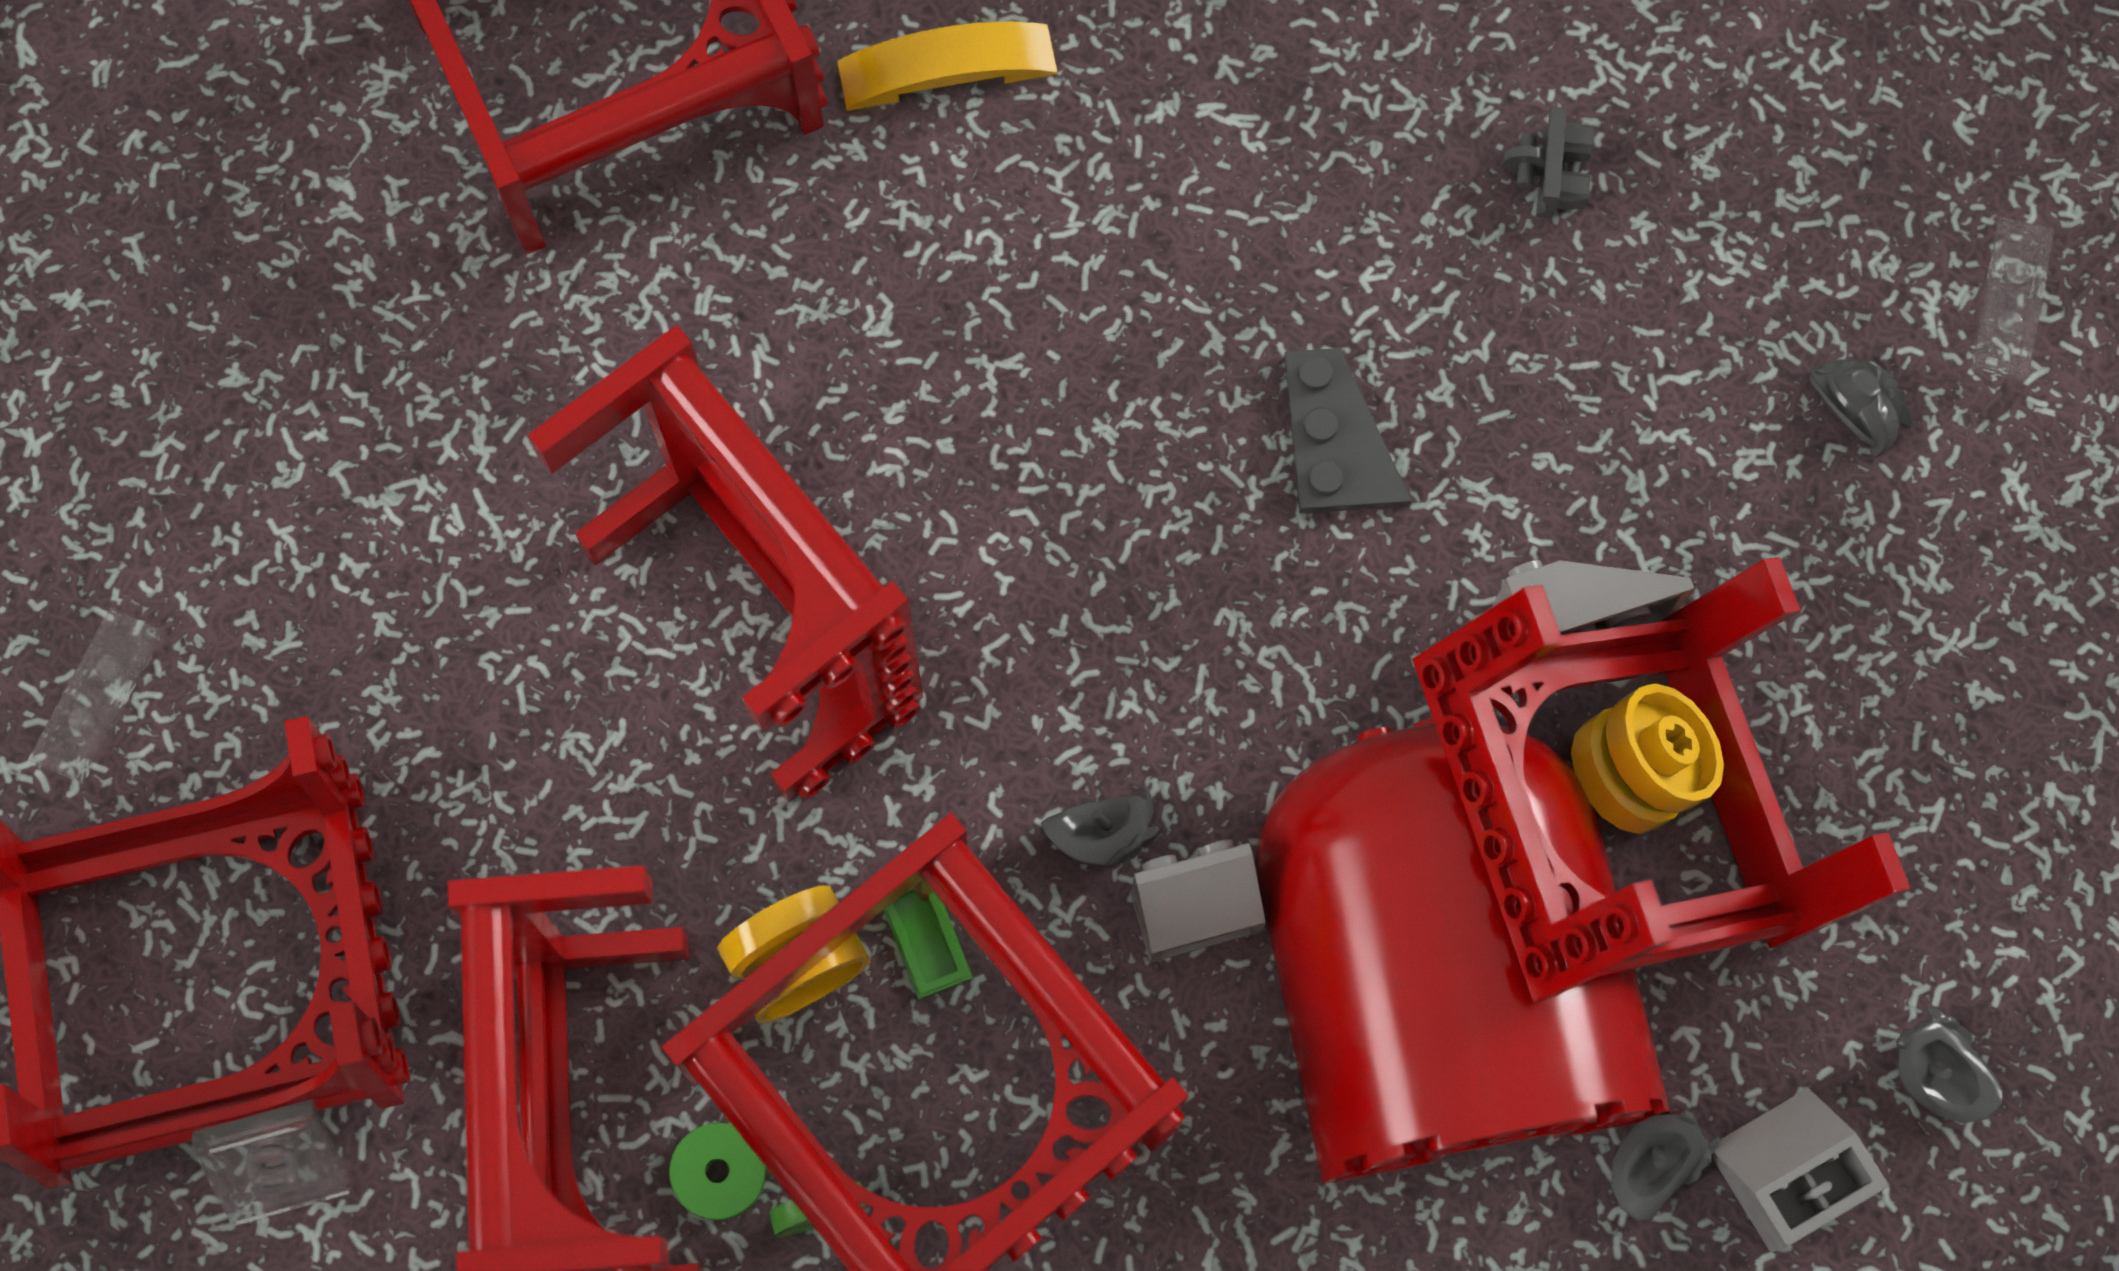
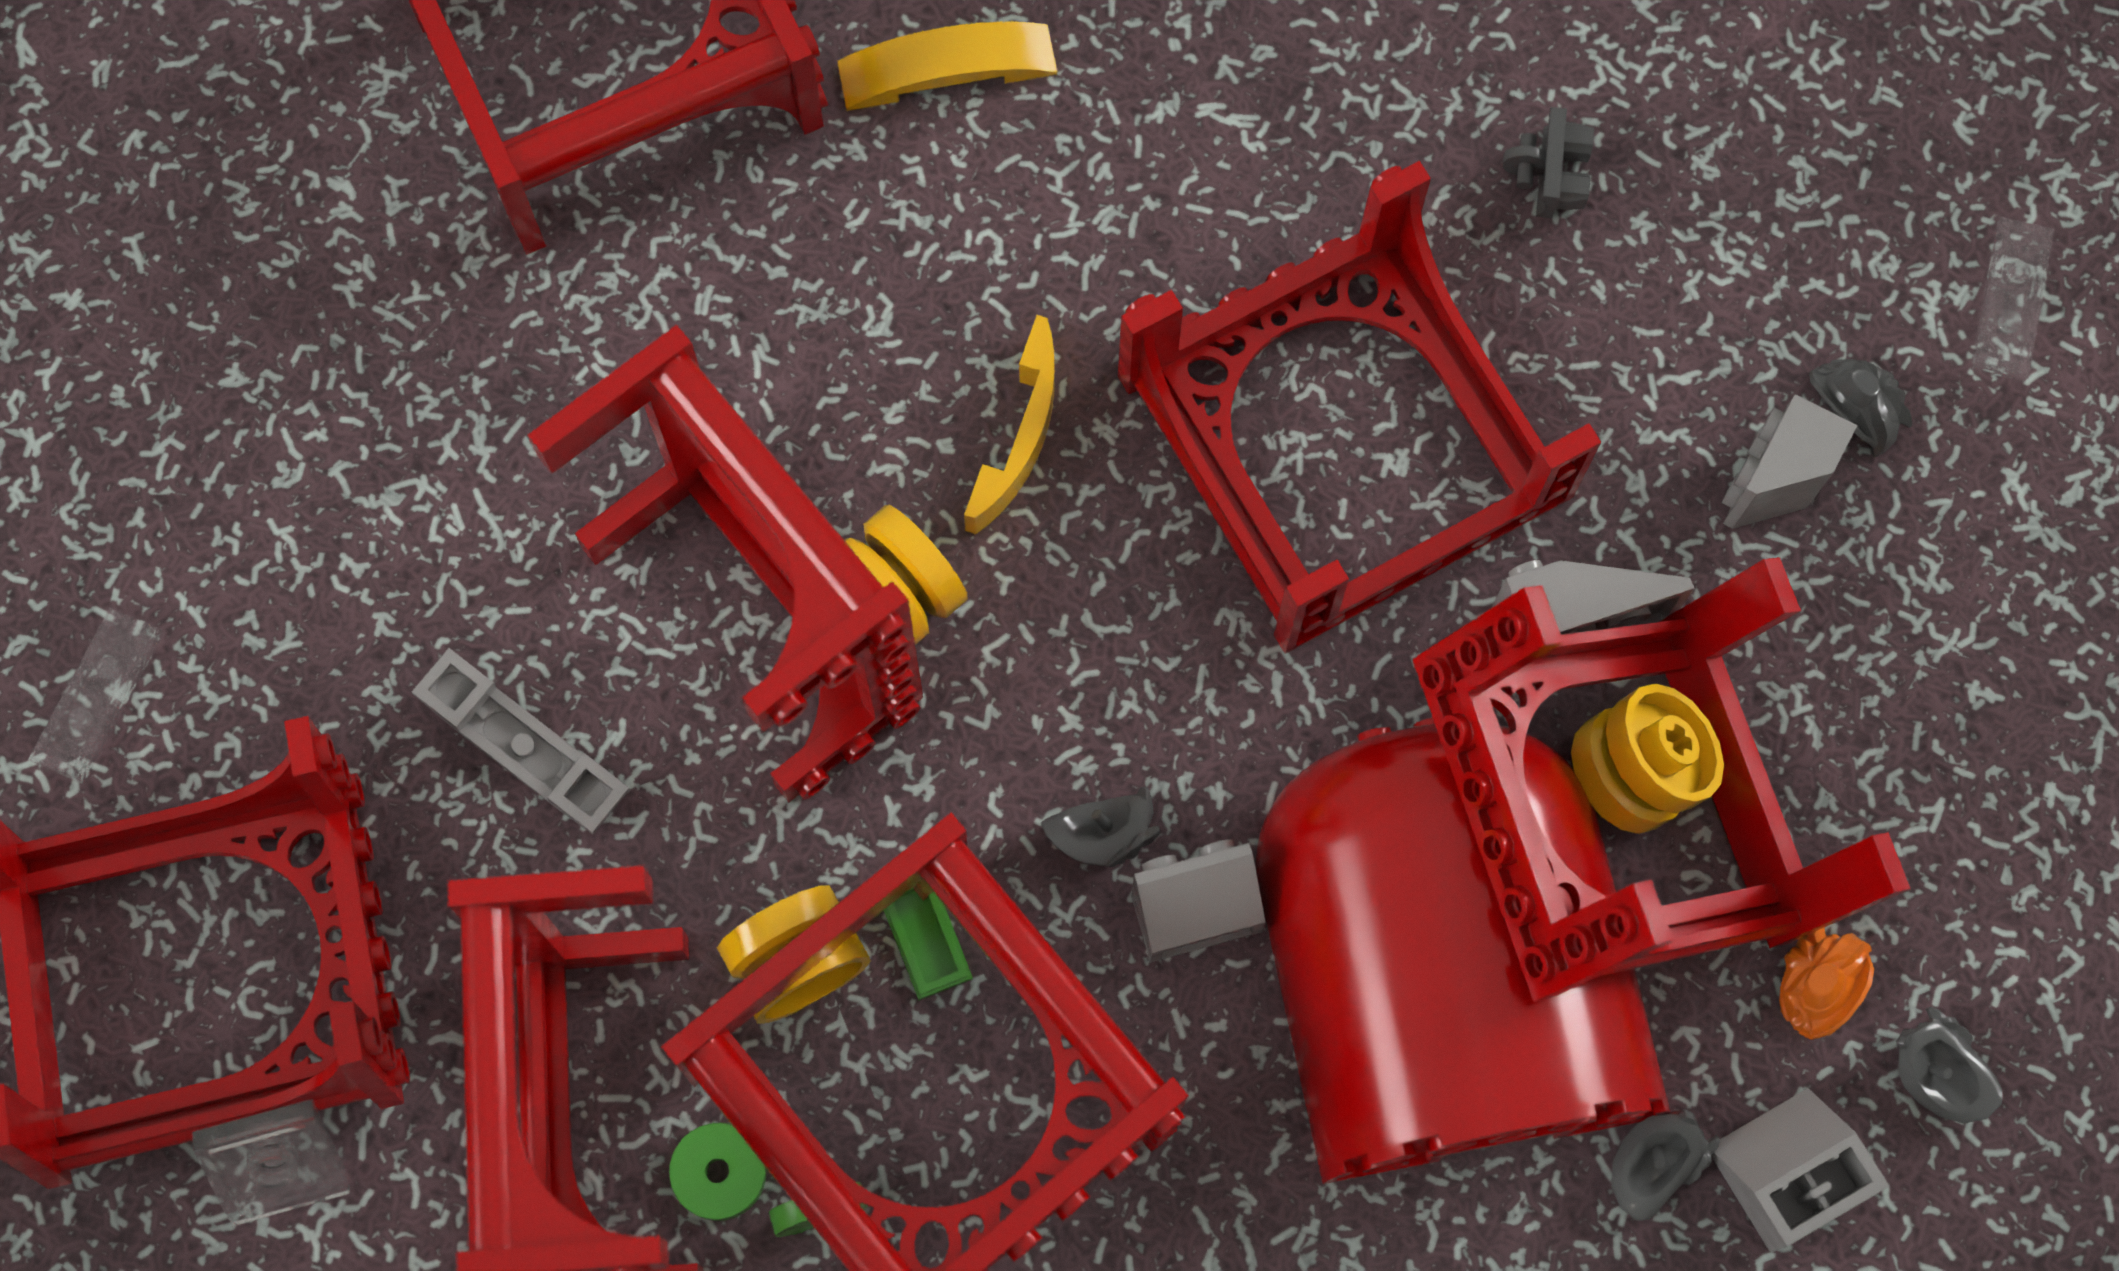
(520, 742): none -> light grey slope
(911, 560): none -> yellow wheel
(996, 487): none -> yellow slope
(1335, 439): dark grey wing -> none
(1394, 251): none -> red arch
(1787, 462): none -> light grey slope
(1824, 982): none -> orange hat

